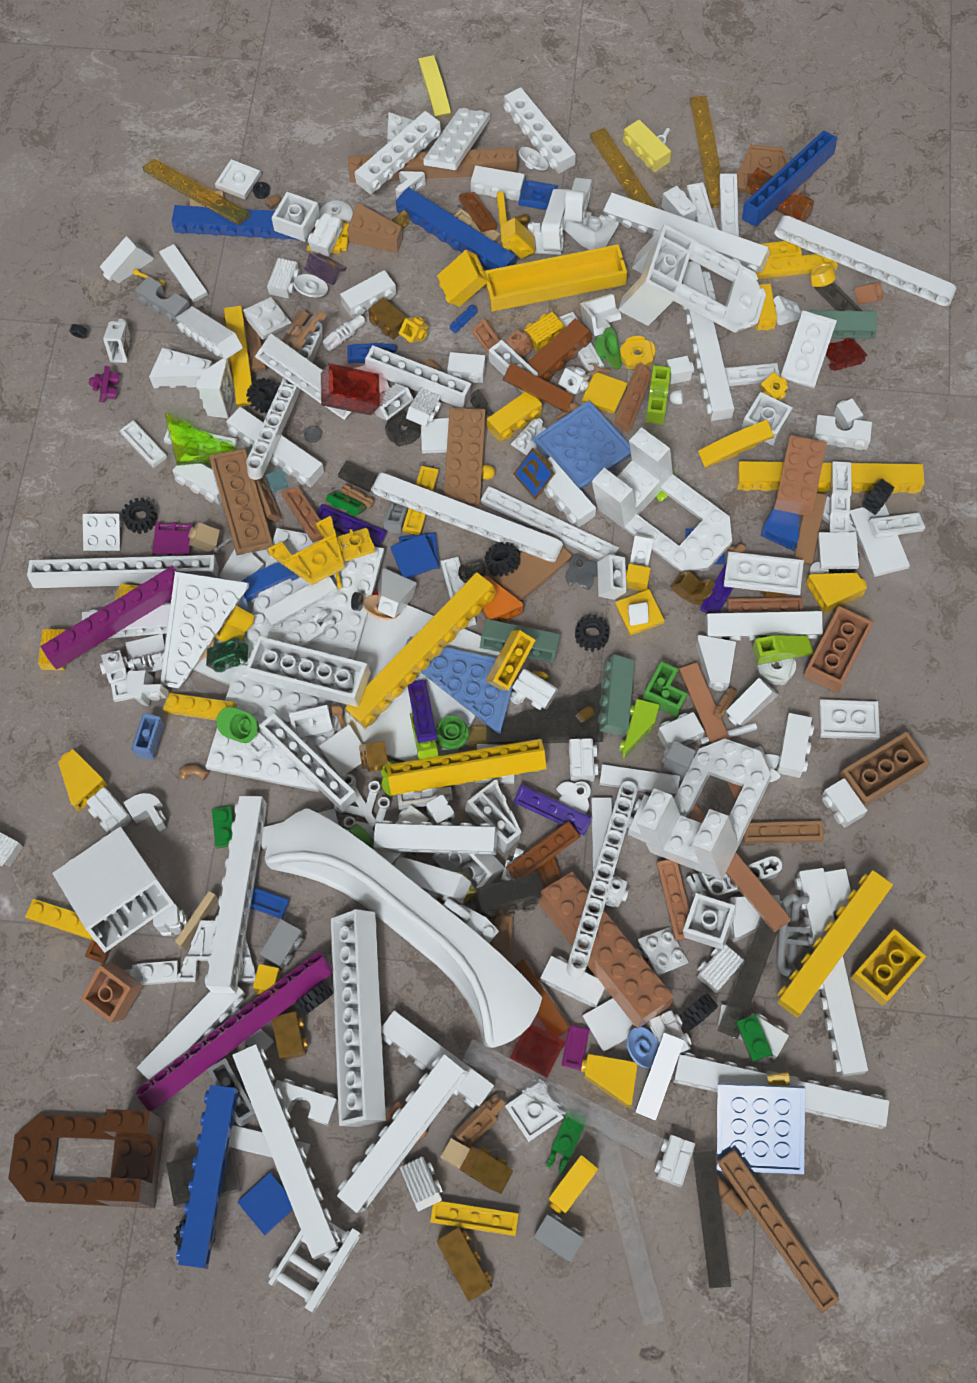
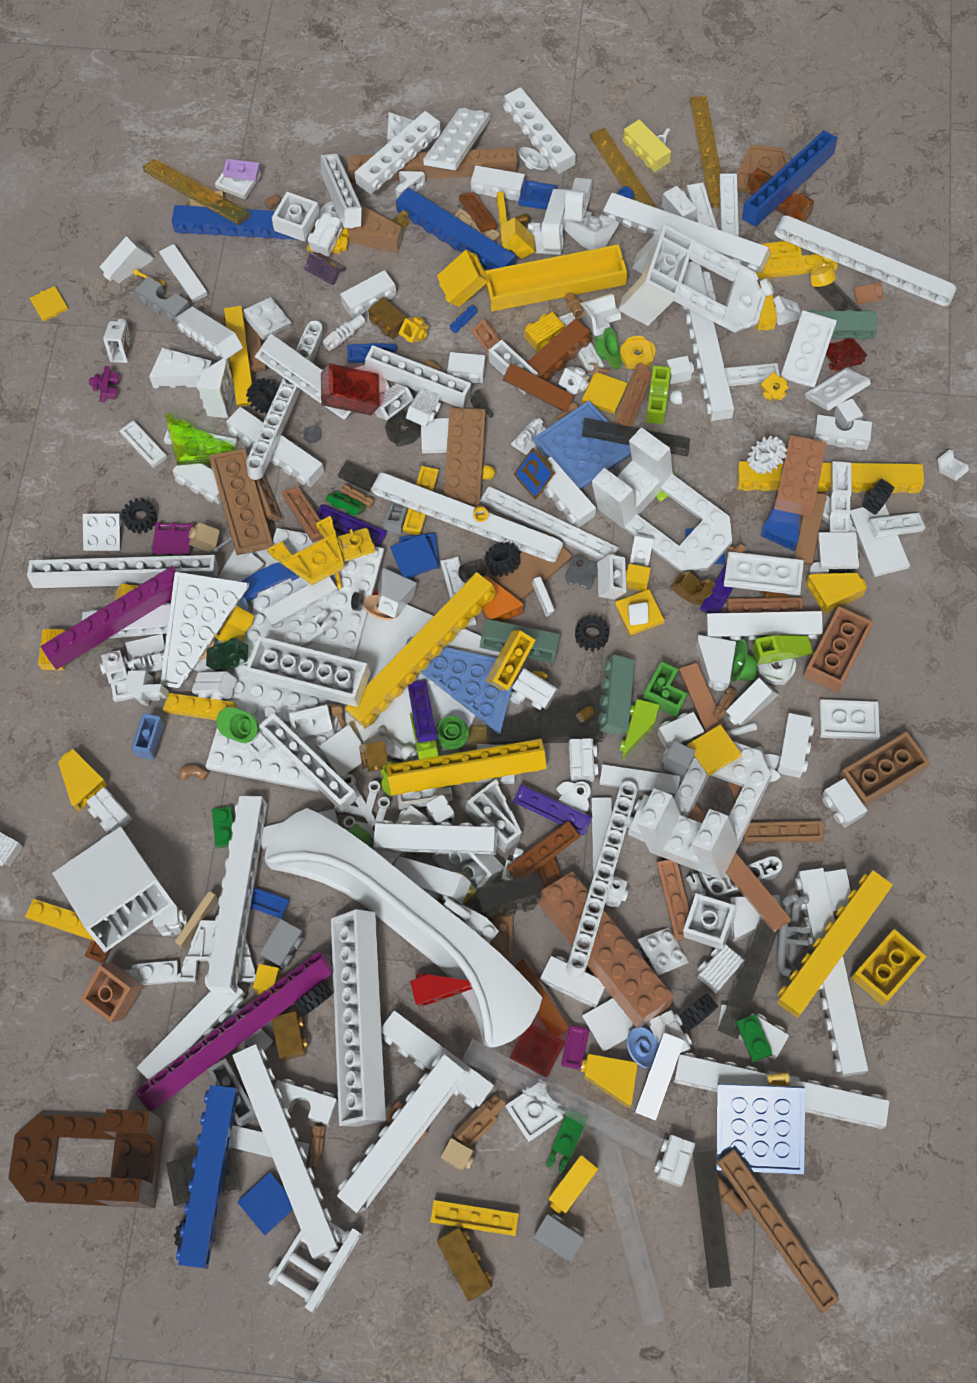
(48, 303): none -> yellow piece
(78, 331): black tile -> none
(145, 806): white brick -> none
(214, 685): none -> white brick
(241, 169): none -> lavender plate
(261, 190): black tile -> none
(276, 480): clear light blue tile -> none
(282, 278): white brick -> none
(296, 333): medium nougat wing -> none
(310, 285): white dish -> none
(316, 1147): none -> medium nougat axle
(341, 191): none -> white brick
(407, 752): none -> white hinge
(421, 1184): white brick -> none
(432, 988): none -> red slope
(434, 86): light yellow slope -> none
(480, 517): none -> yellow hinge
(486, 1170): pearl gold brick -> none
(514, 416): yellow brick -> none
(519, 343): nougat brick -> none
(543, 596): none -> white tile
(574, 305): none -> medium nougat pin
(622, 434): none -> clear smoke tile
(626, 192): none -> blue tile
(714, 750): none -> yellow tile
(735, 443): yellow slope -> none
(744, 665): none -> bright green piece
(767, 287): none -> white tile
(767, 455): none -> white gear
(768, 409): white brick -> none
(837, 388): none -> white tile
(951, 467): none -> white bracket

